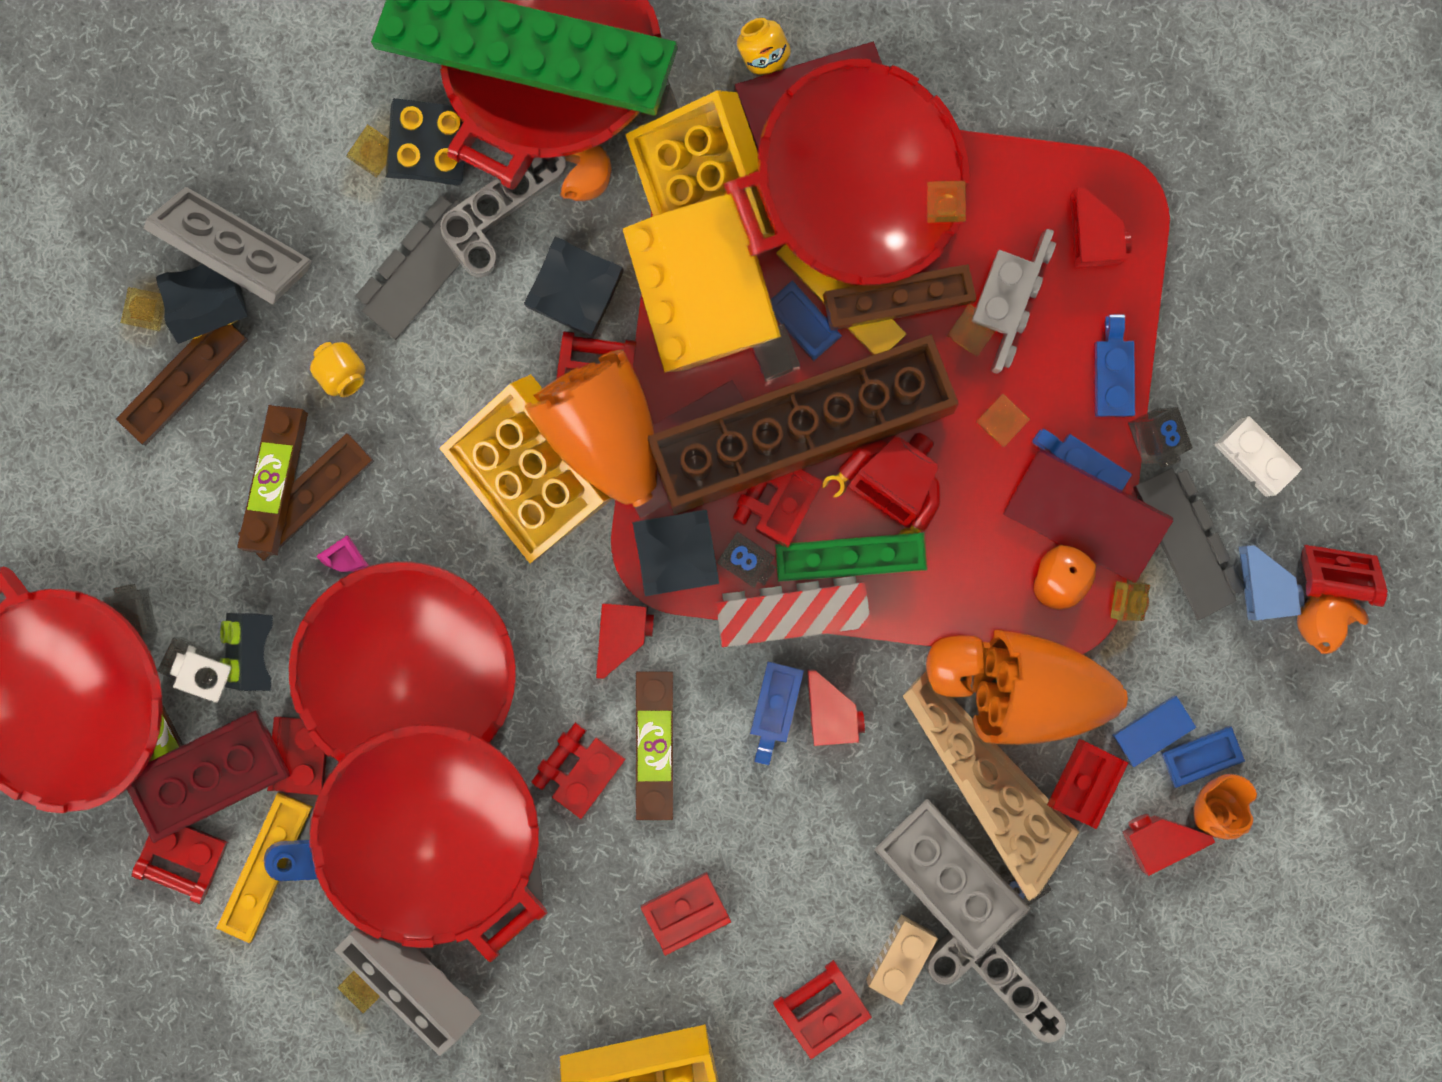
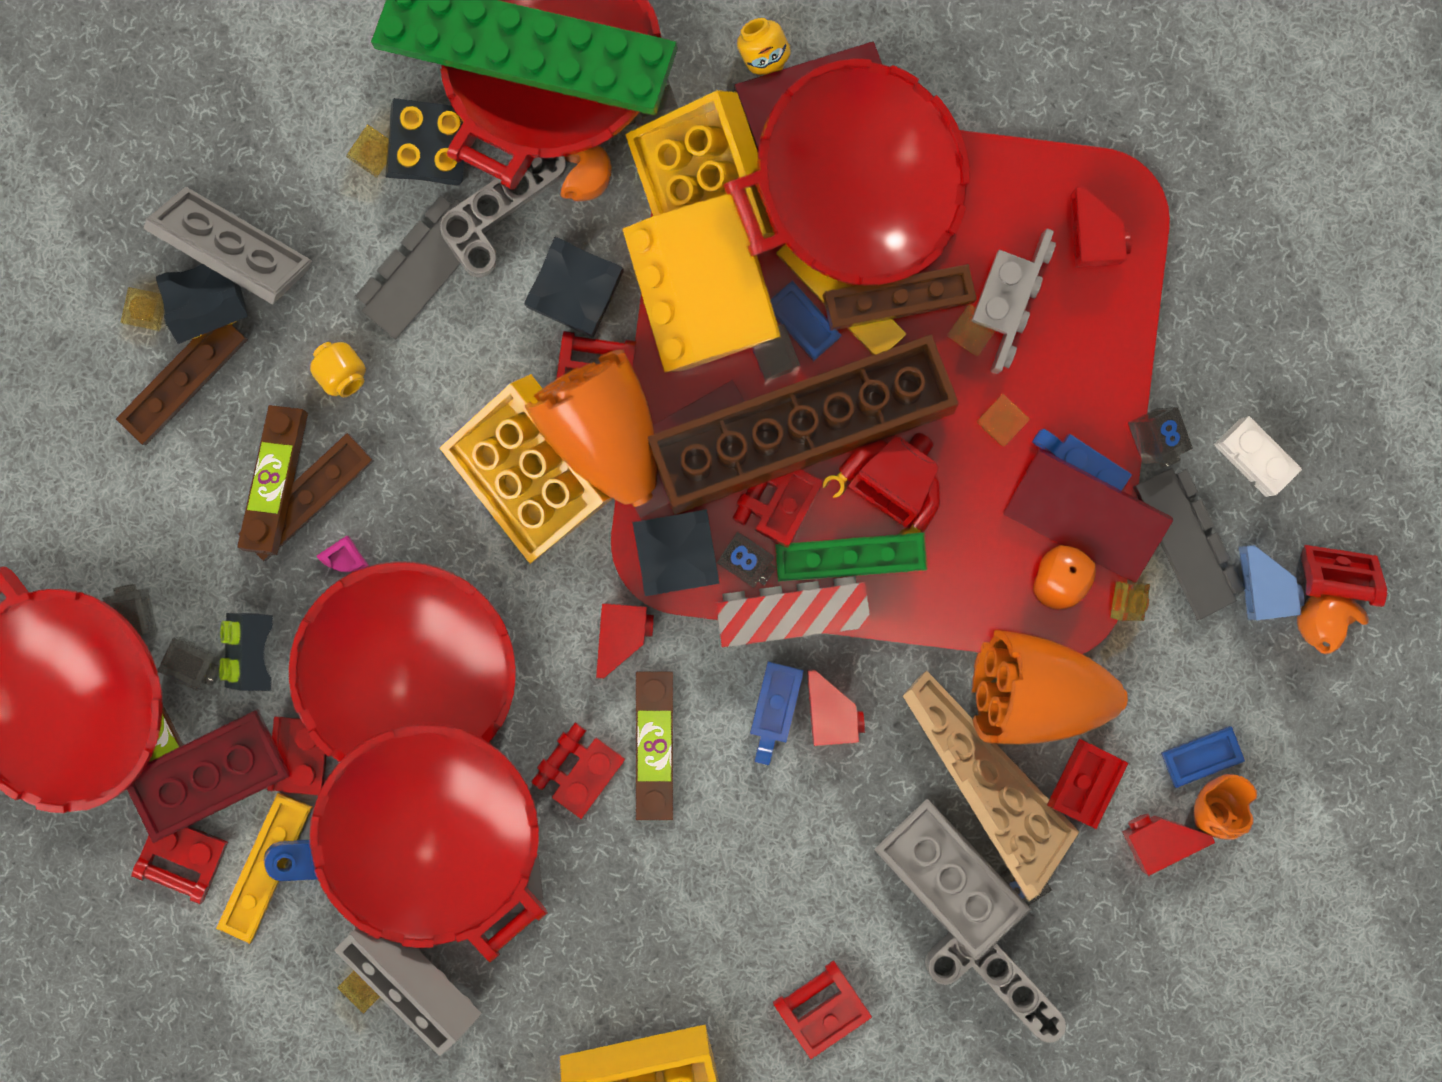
(186, 667): white bracket -> none
(685, 913): red plate -> none
(901, 959): tan brick -> none
(946, 201): plate -> none
(950, 661): orange helmet -> none
(1114, 371): blue plate -> none
(1154, 731): blue tile -> none

